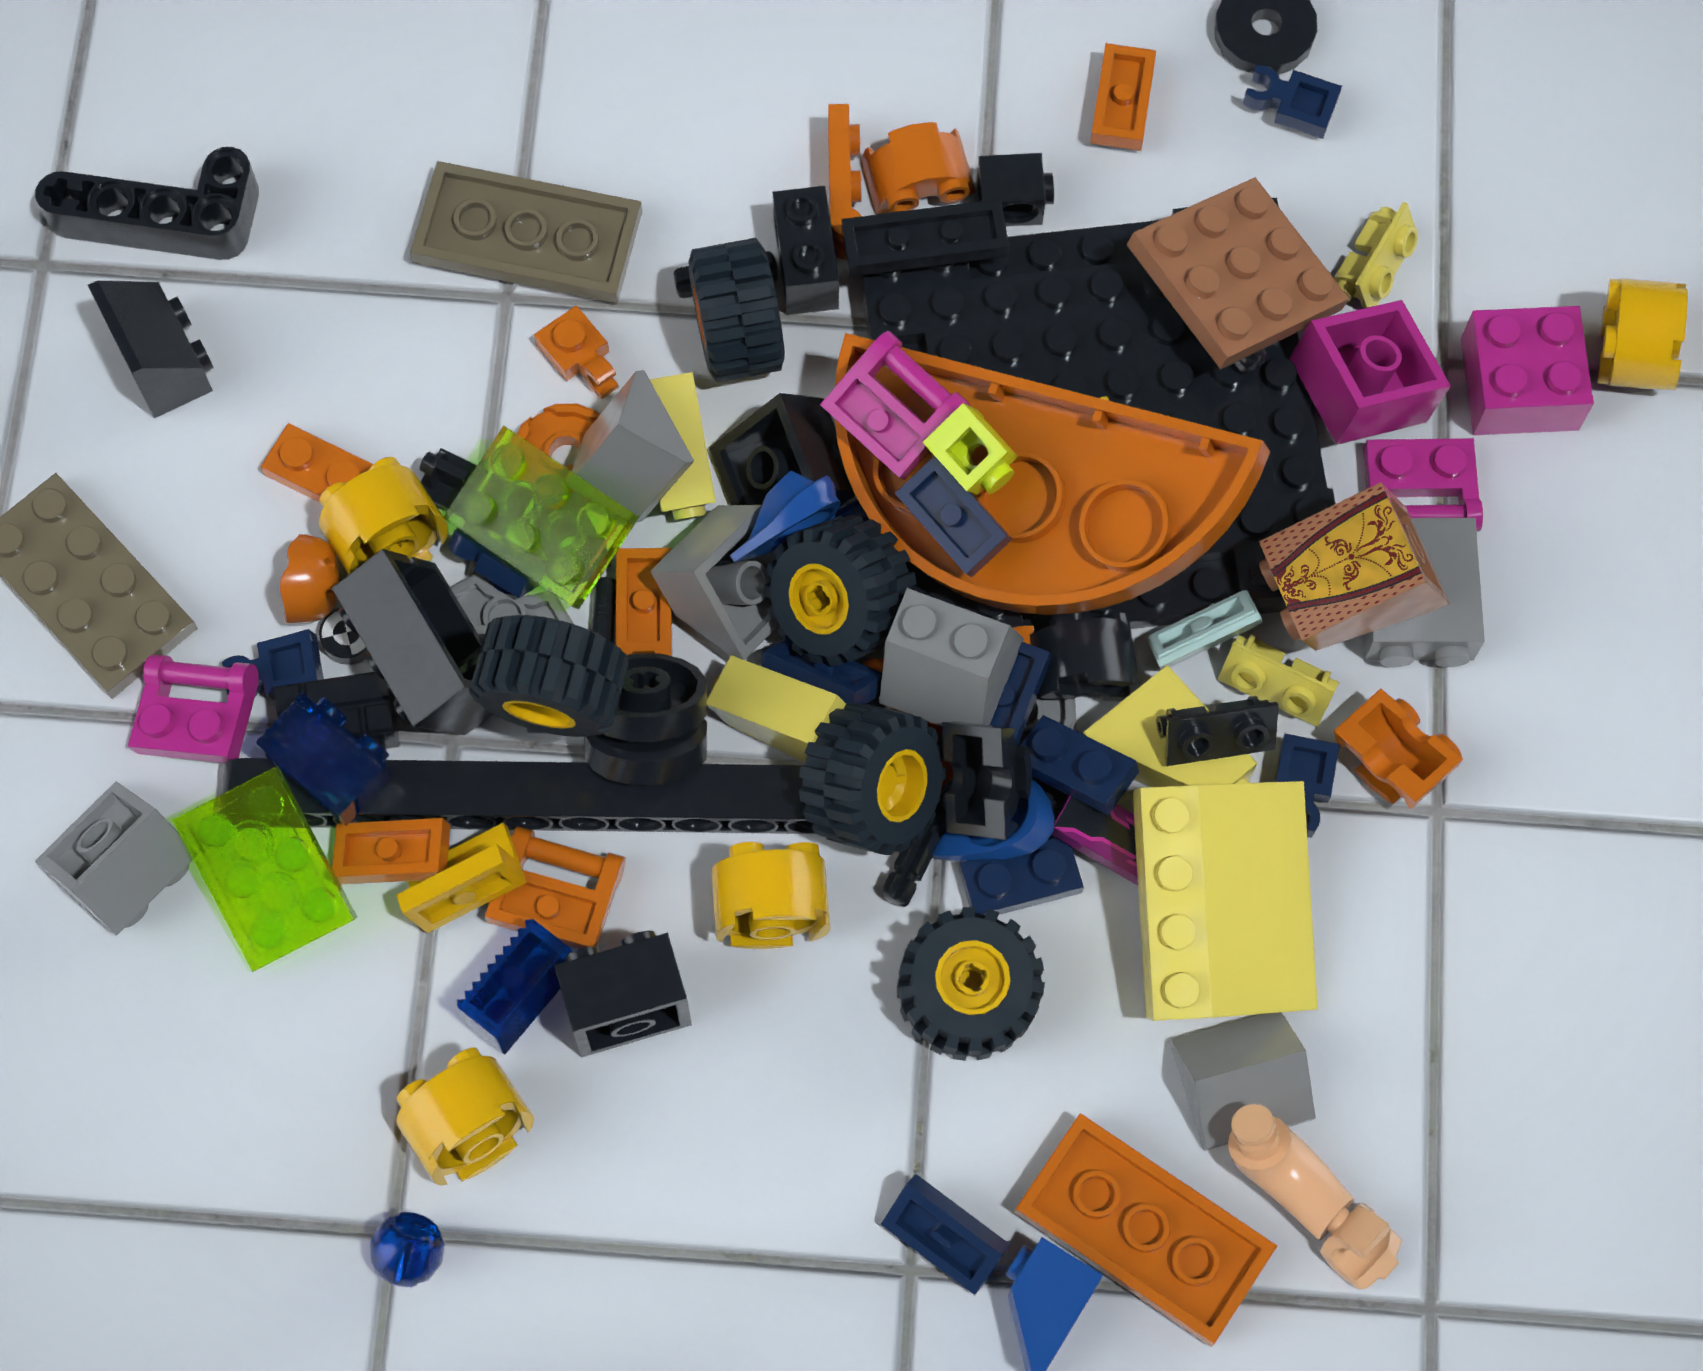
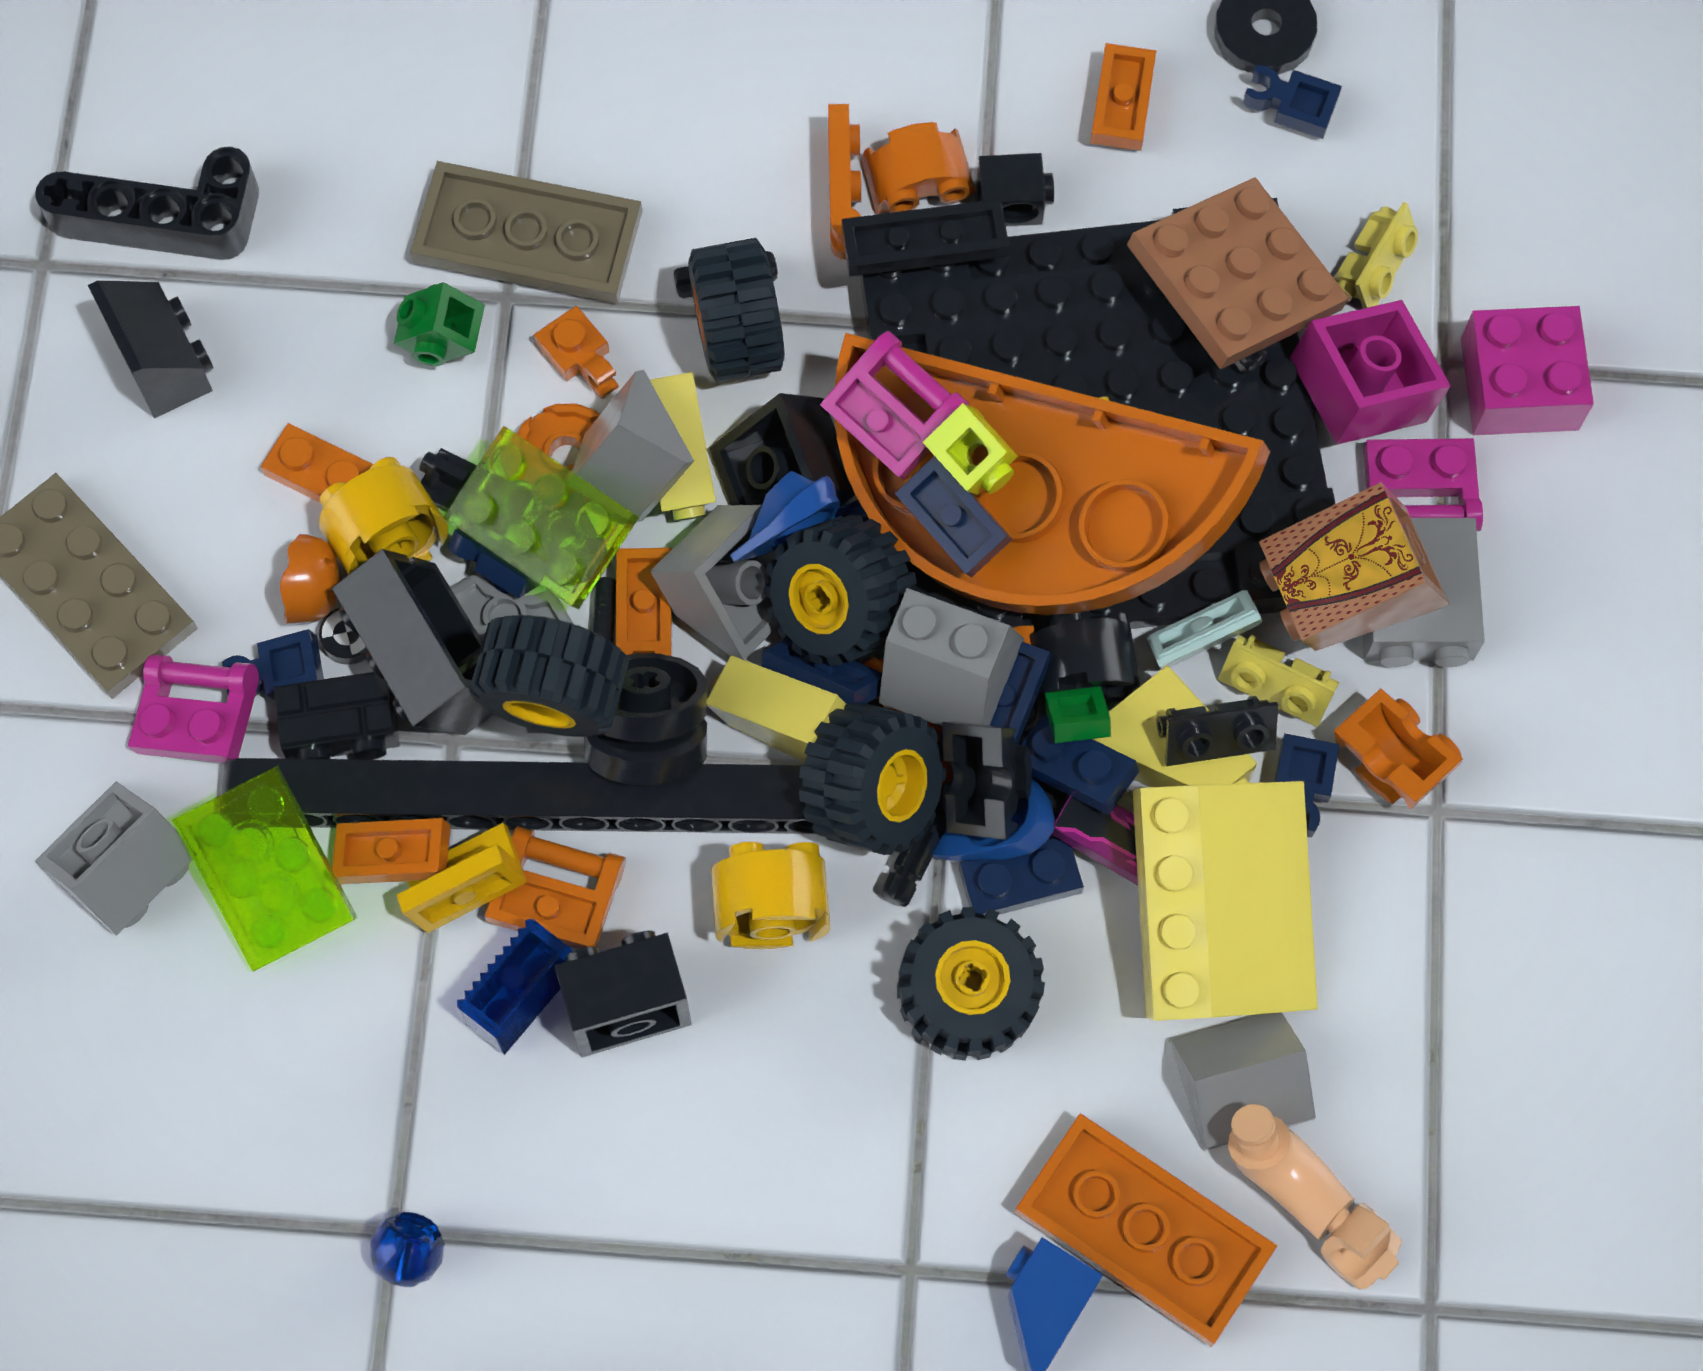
(325, 757): clear blue brick -> none
(438, 324): none -> green brick
(462, 1117): yellow brick -> none
(805, 250): black brick -> none
(945, 1234): dark blue plate -> none
(1078, 714): none -> green tile
(1642, 334): yellow brick -> none

